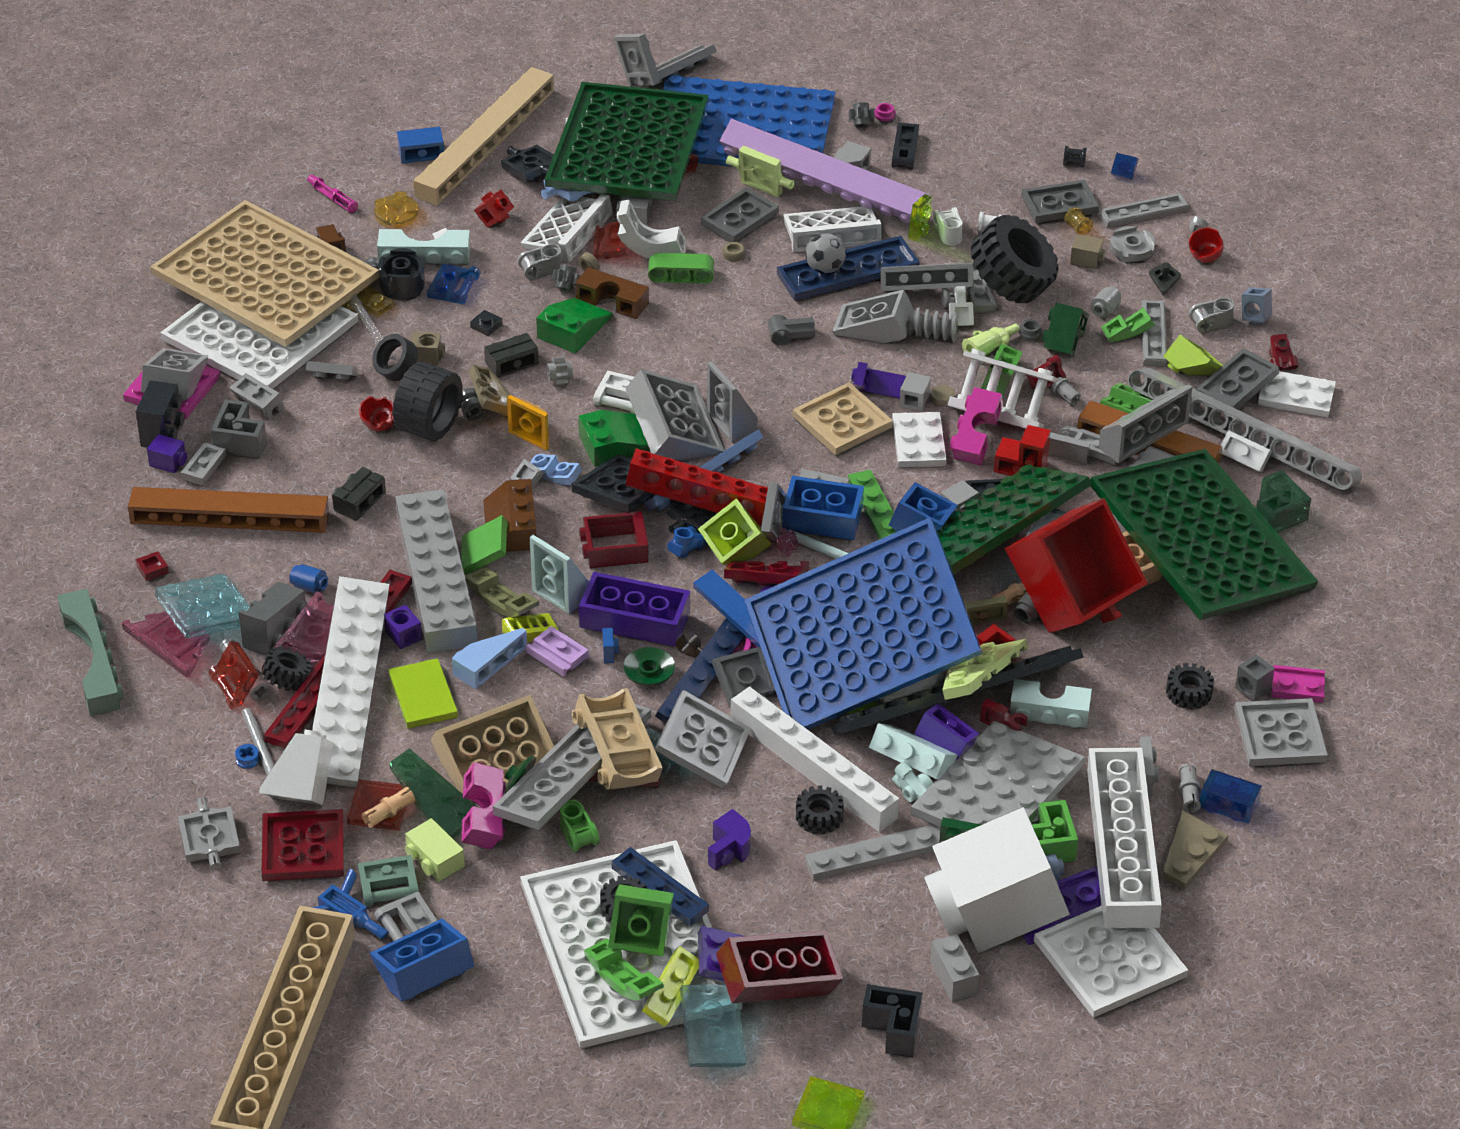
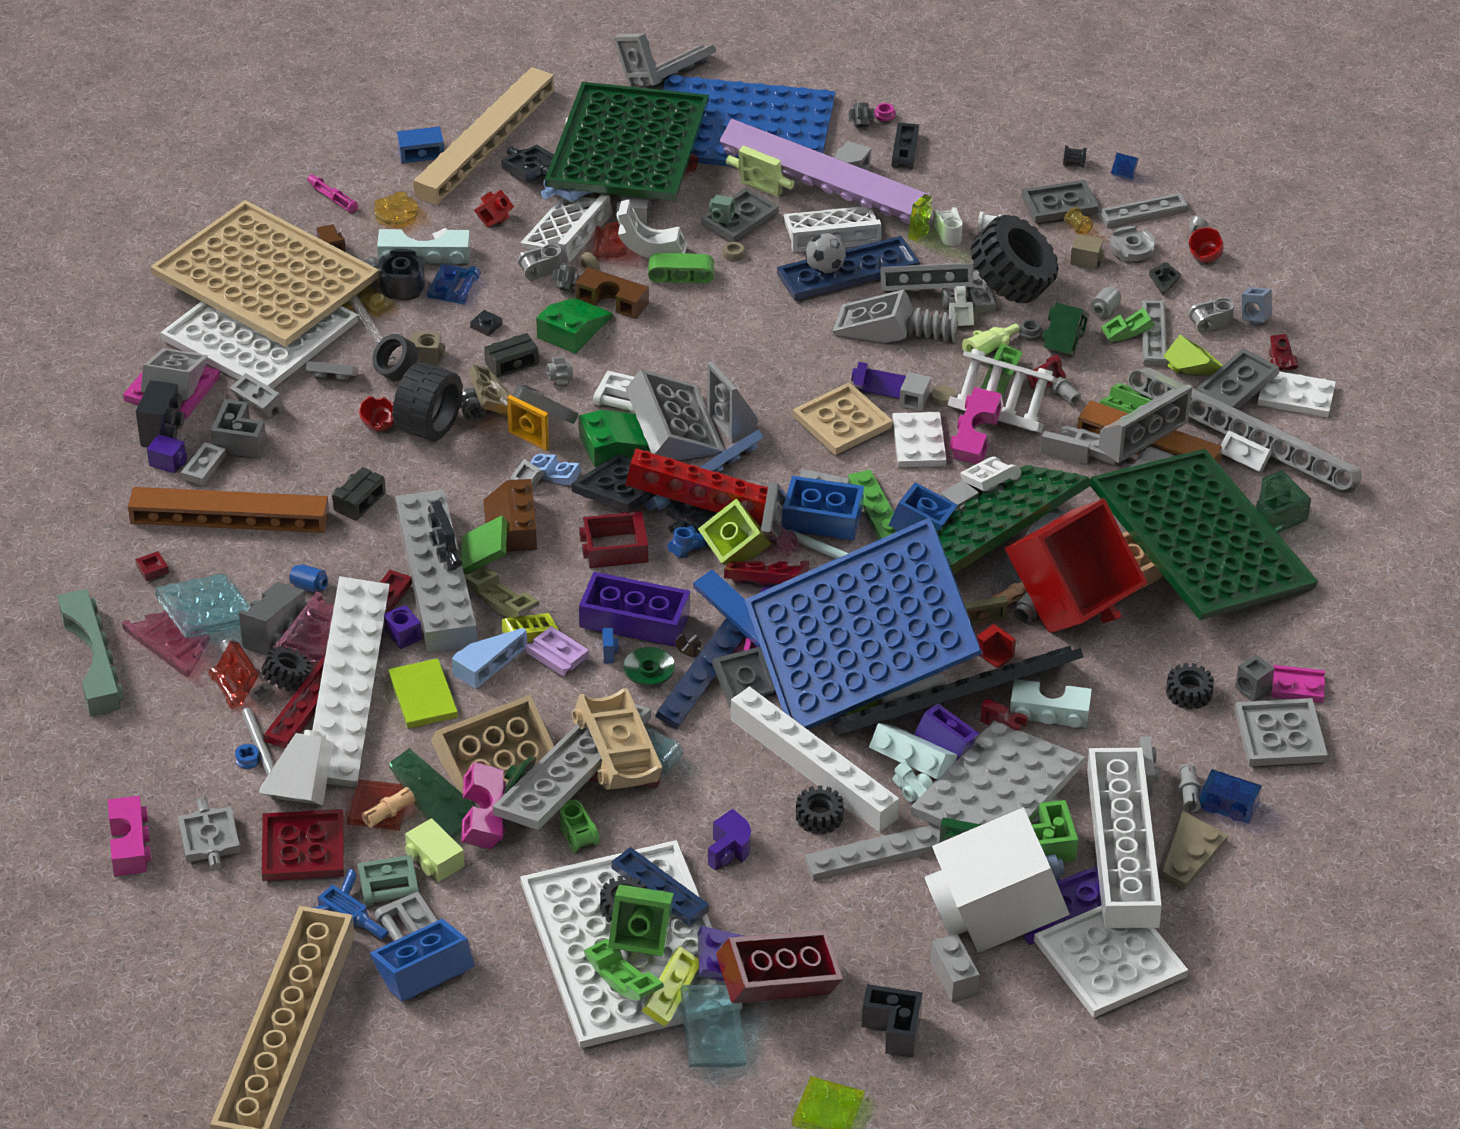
(129, 852): none -> dark pink arch
(443, 537): none -> black plate
(538, 400): none -> dark grey beam
(556, 576): light aqua slope -> none
(702, 739): light grey plate -> none
(722, 208): none -> sand green plate
(785, 329): dark grey piece -> none
(968, 675): yellowish green wing -> none
(990, 473): none -> white plate
(1031, 450): red brick -> none

